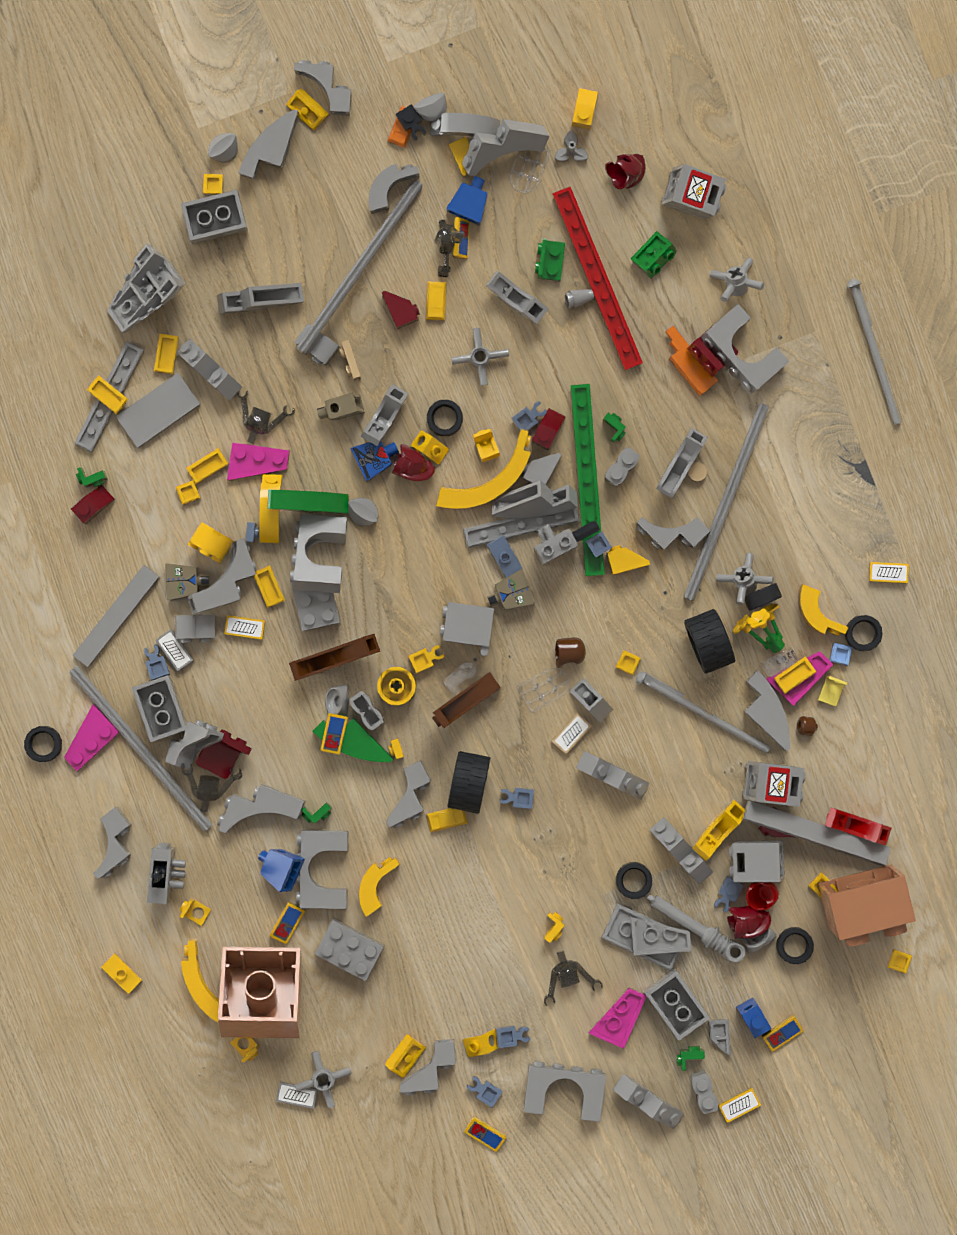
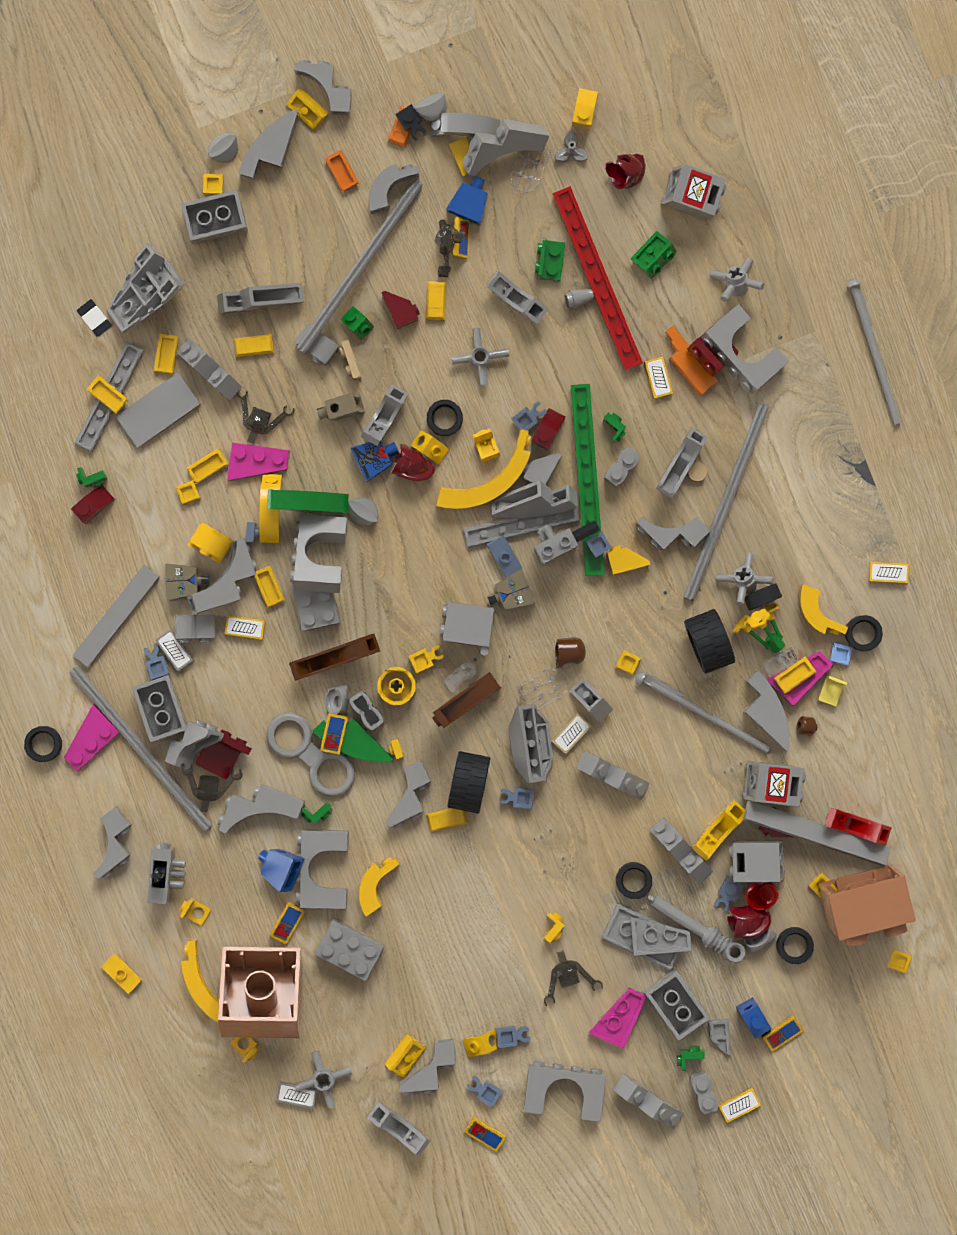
(94, 317): none -> sticker
(253, 345): none -> yellow tile
(310, 754): none -> light grey bar
(341, 170): none -> orange tile
(357, 322): none -> green bracket
(399, 1127): none -> light grey arch
(531, 743): none -> light grey wedge
(658, 377): none -> tile

